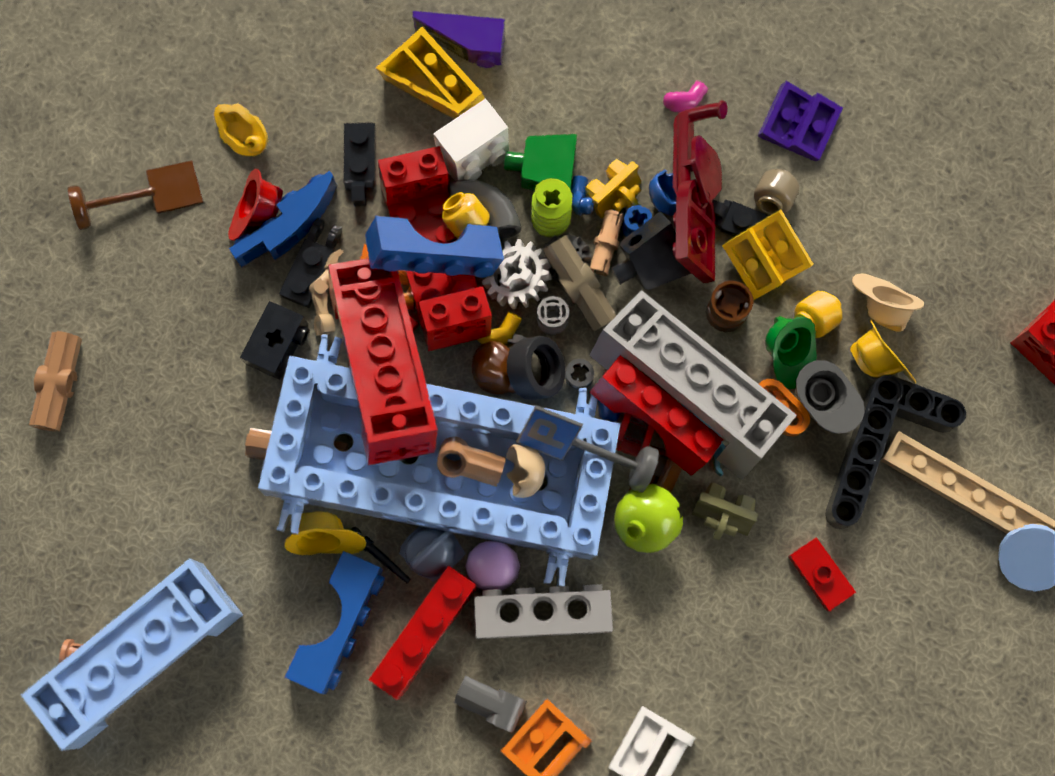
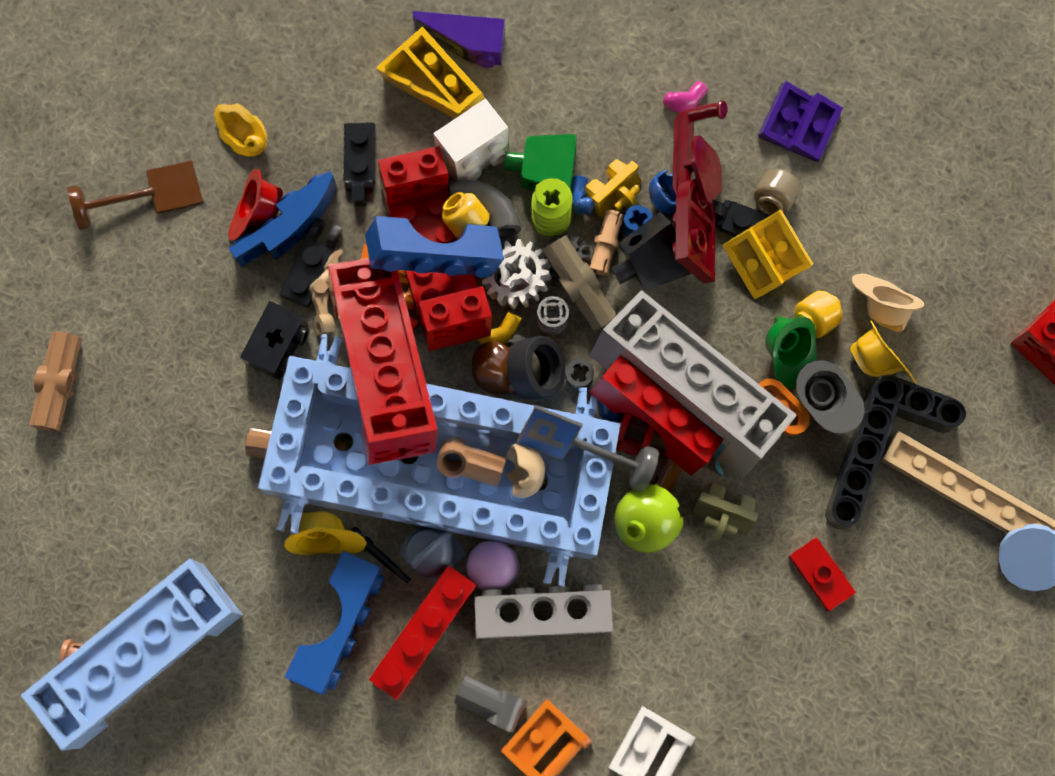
(729, 306): reddish brown wheel -> none

